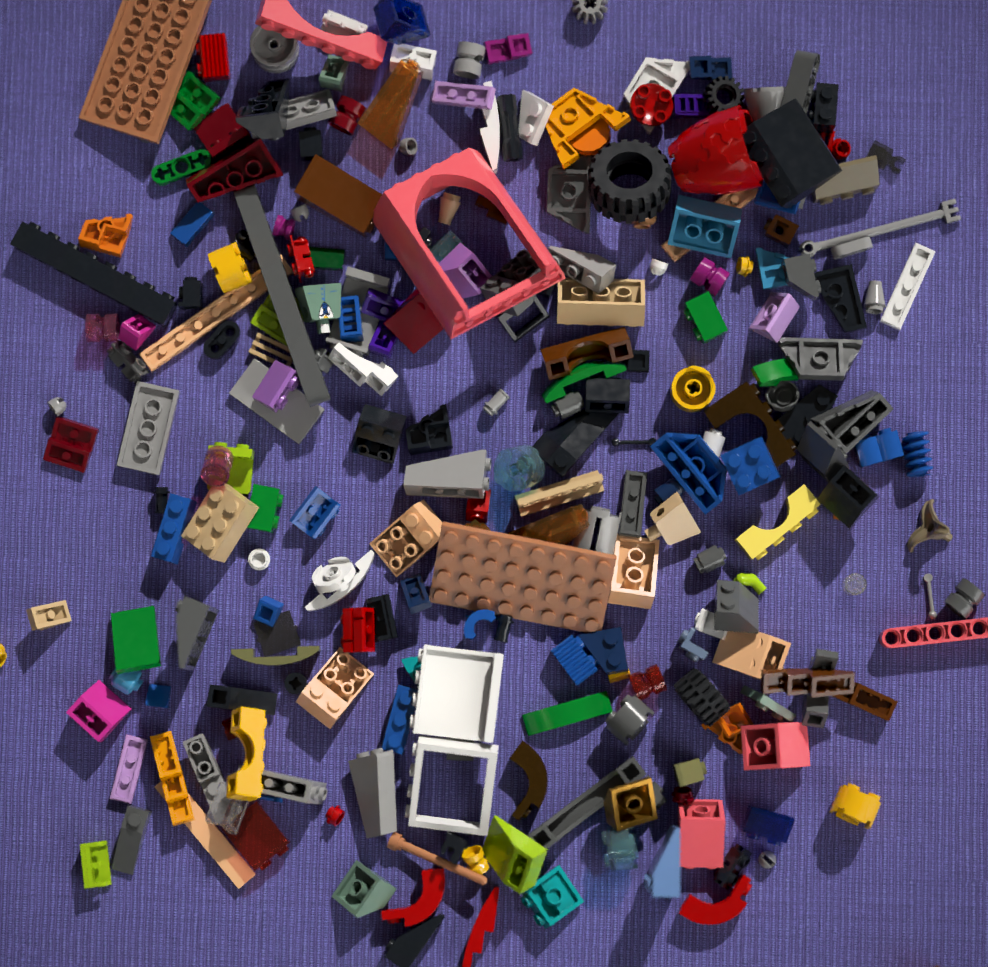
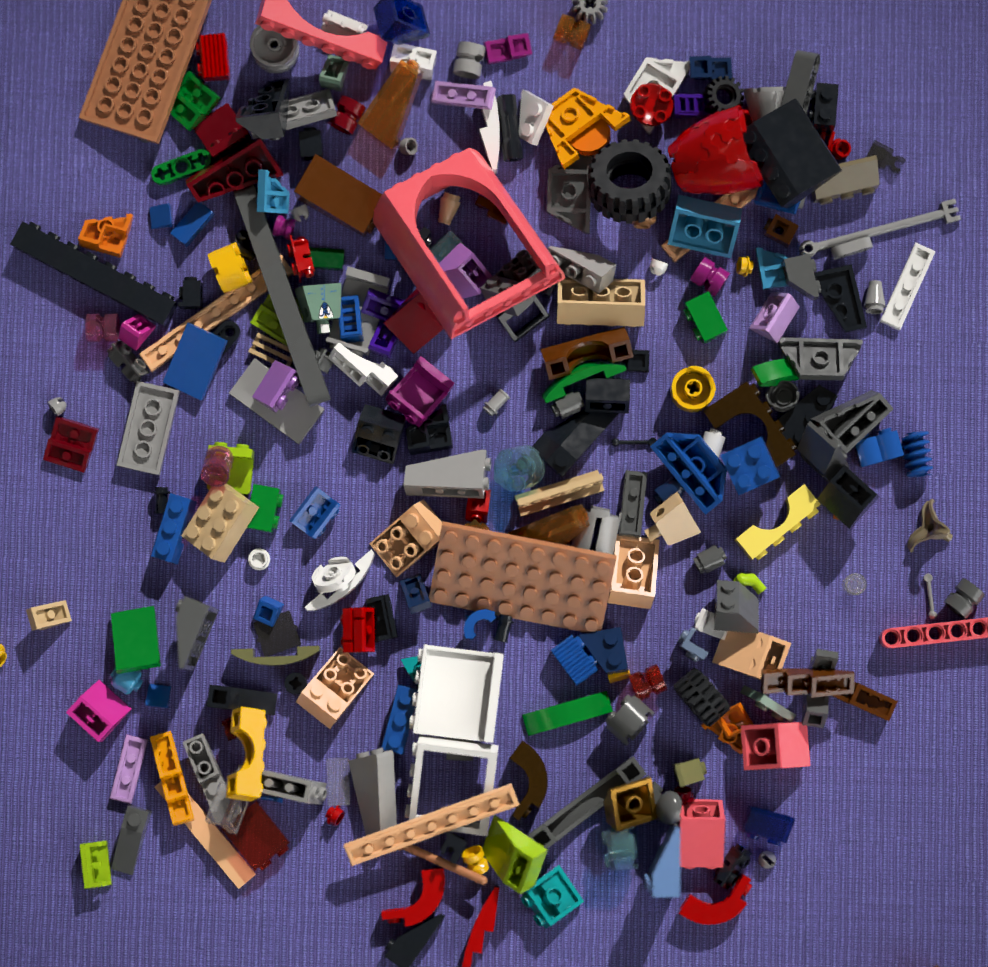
(161, 216): none -> blue slope
(195, 361): none -> blue tile
(271, 195): none -> dark azure wing
(338, 781): none -> clear slope
(363, 890): sand green slope -> none
(420, 392): none -> magenta panel
(431, 824): none -> light nougat tile
(571, 31): none -> clear orange wheel
(669, 808): none -> dark grey hair
(855, 806): yellow brick -> none

